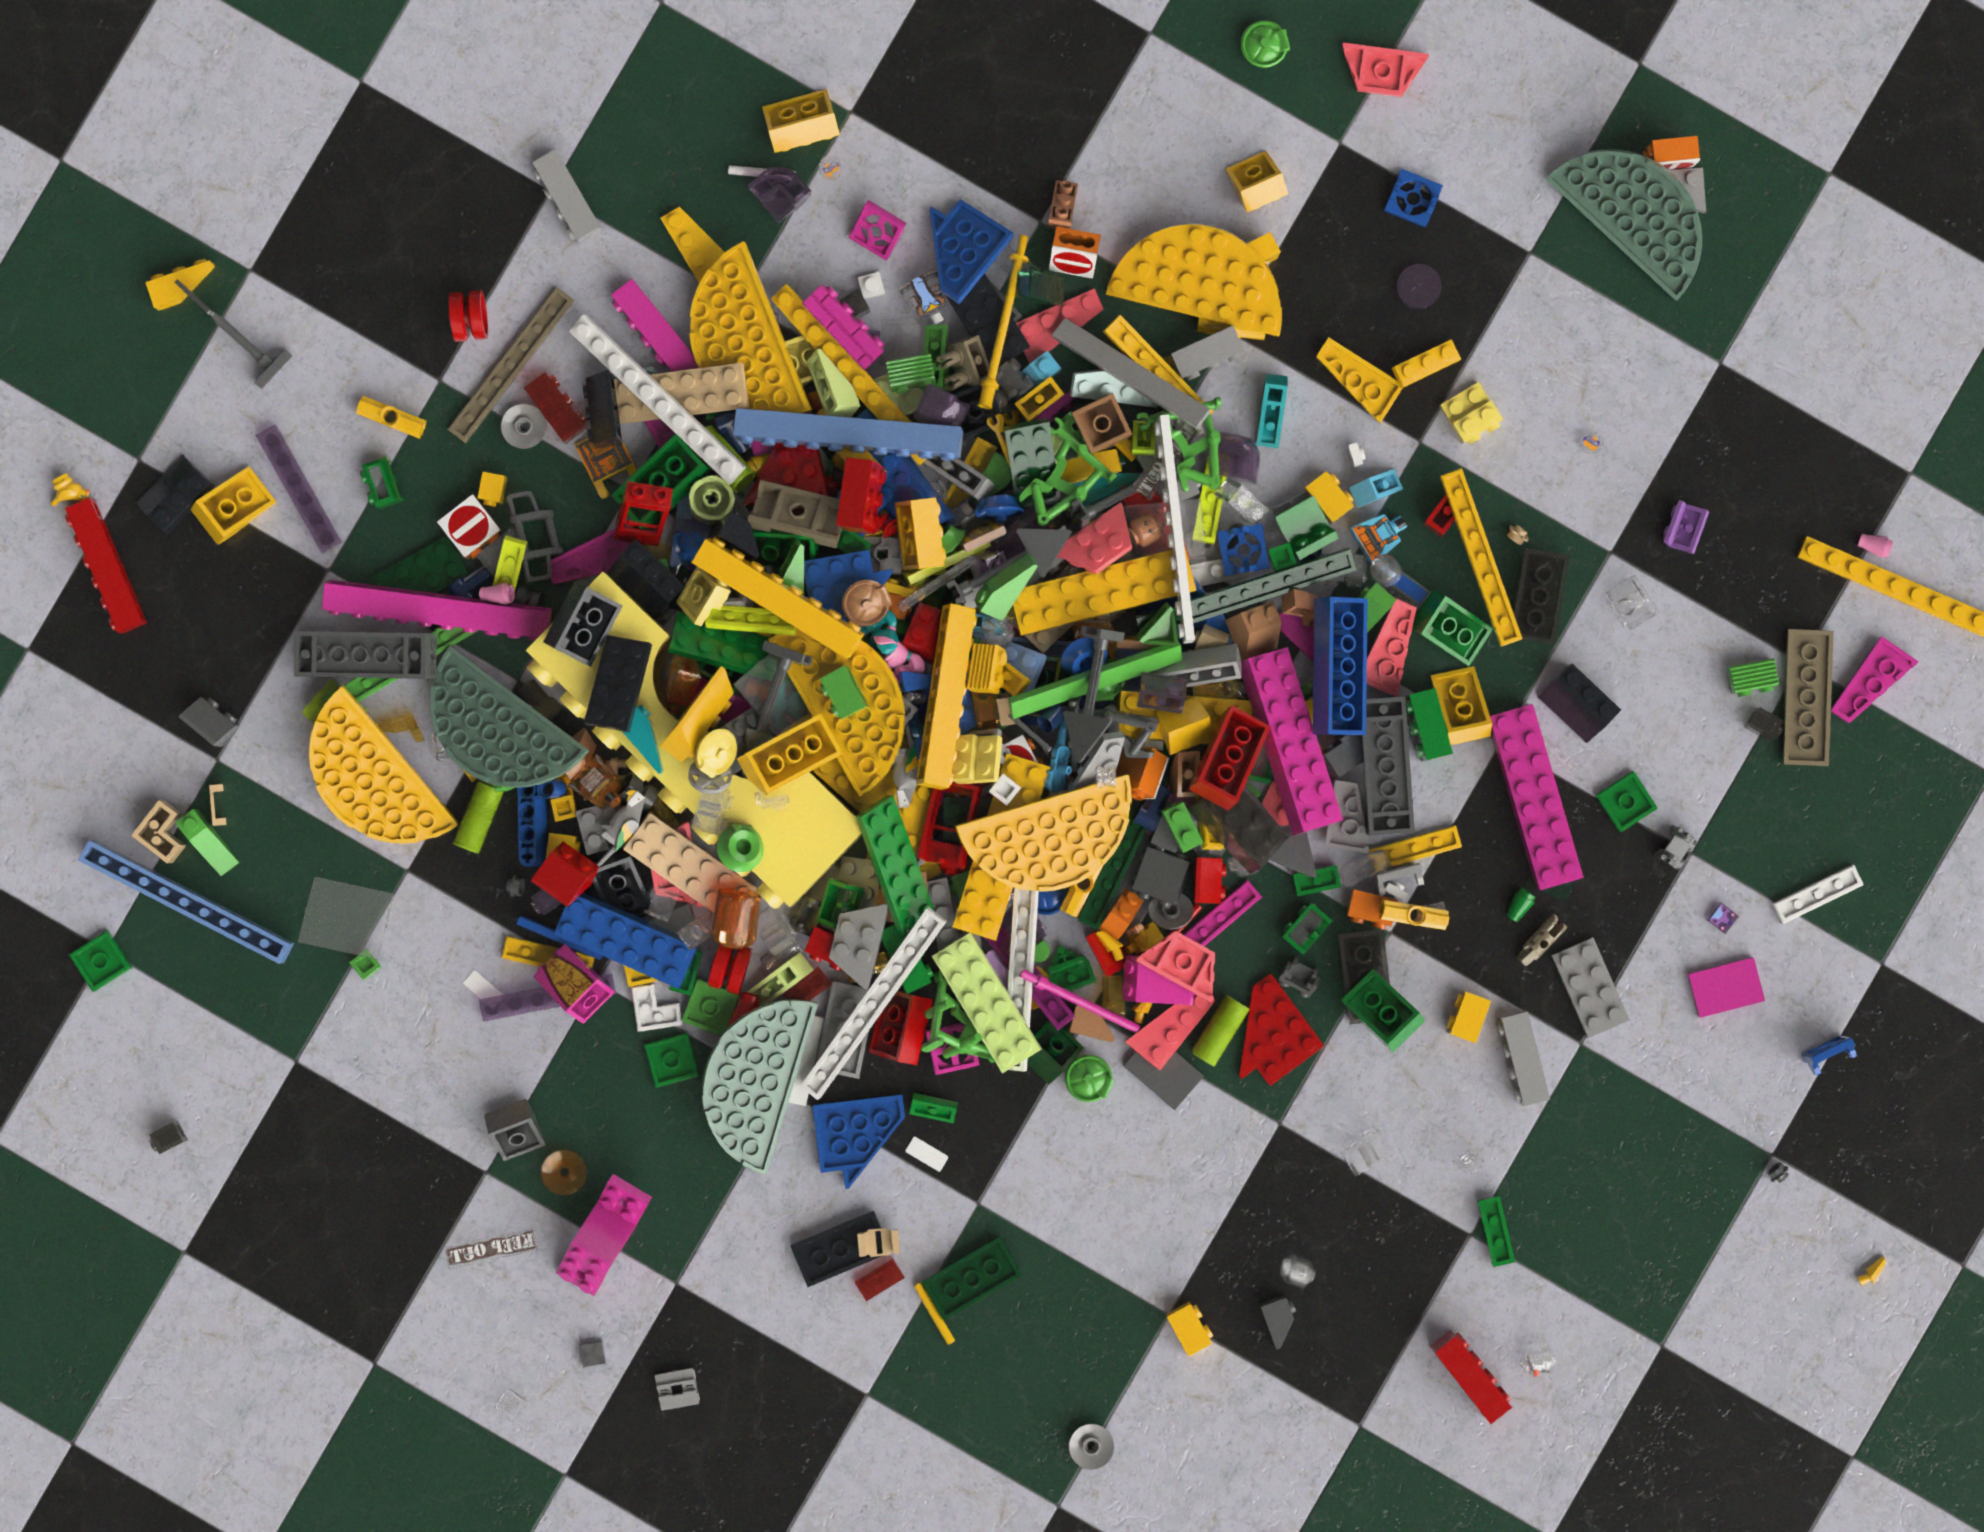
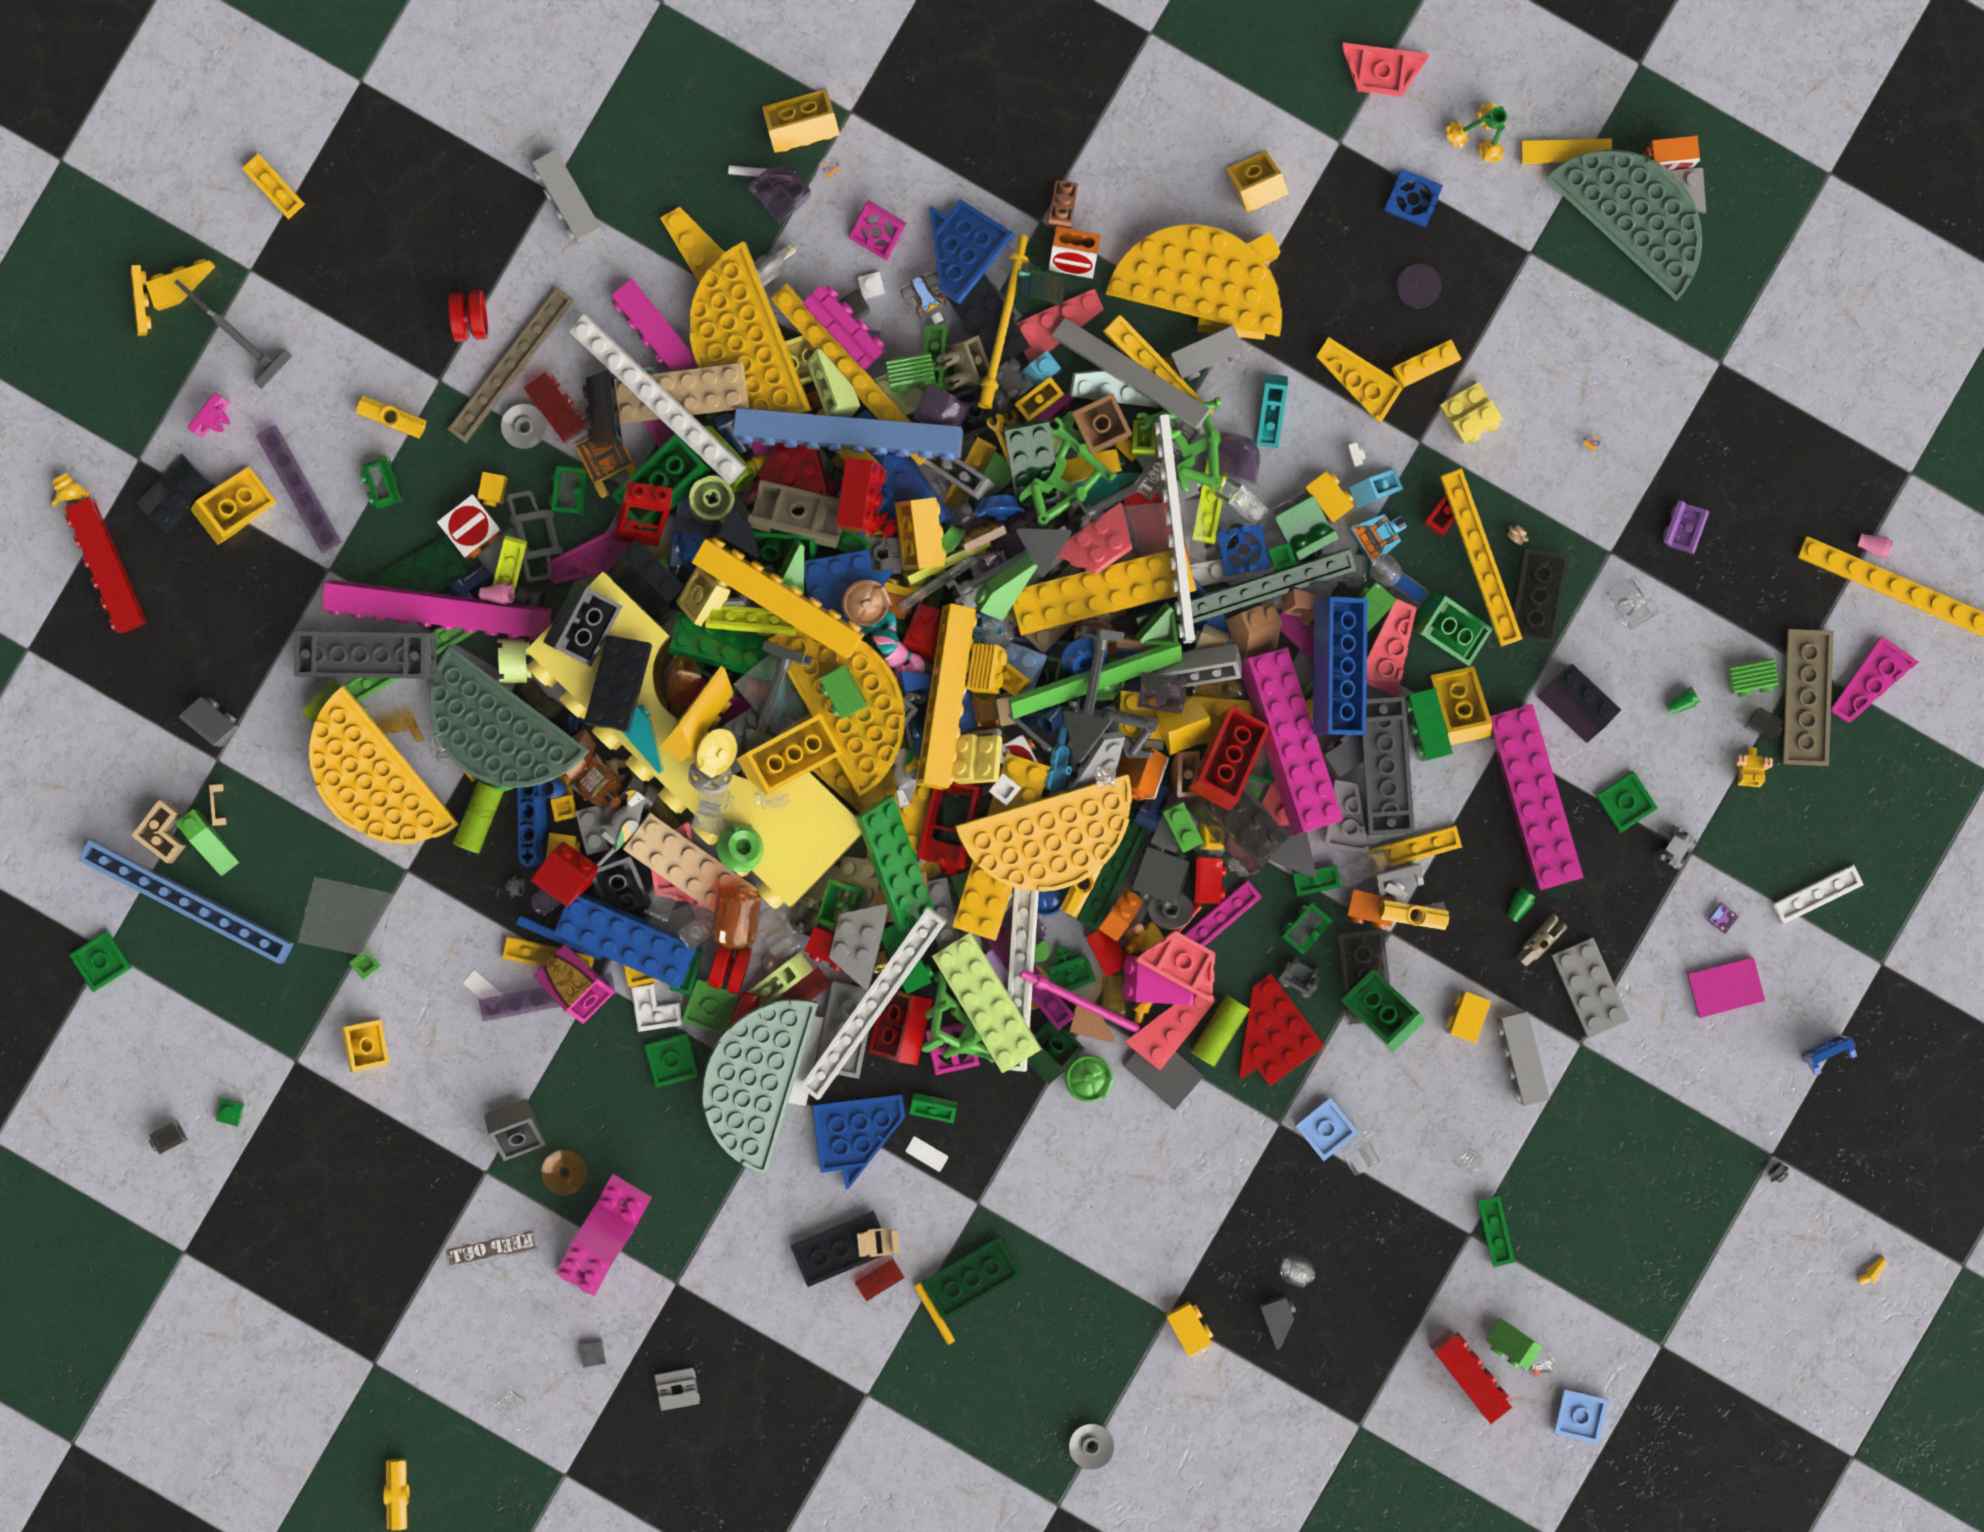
(140, 300): none -> yellow plate
(210, 416): none -> dark pink piece
(230, 1112): none -> green plate
(273, 186): none -> yellow plate
(365, 1045): none -> yellow slope
(396, 1494): none -> yellow piece
(513, 660): none -> yellowish green brick
(568, 490): none -> green window
(573, 725): none -> dark blue plate
(769, 266): none -> light grey animal
(1111, 944): yellow bar -> none
(1145, 529): nougat head -> none
(1264, 43): bright green piece -> none
(1326, 1129): none -> light blue plate
(1490, 117): none -> yellow plant
(1514, 1344): none -> bright green brick
(1559, 150): none -> yellow tile
(1581, 1416): none -> light blue plate
(1683, 701): none -> green cone
(1752, 768): none -> yellow piece

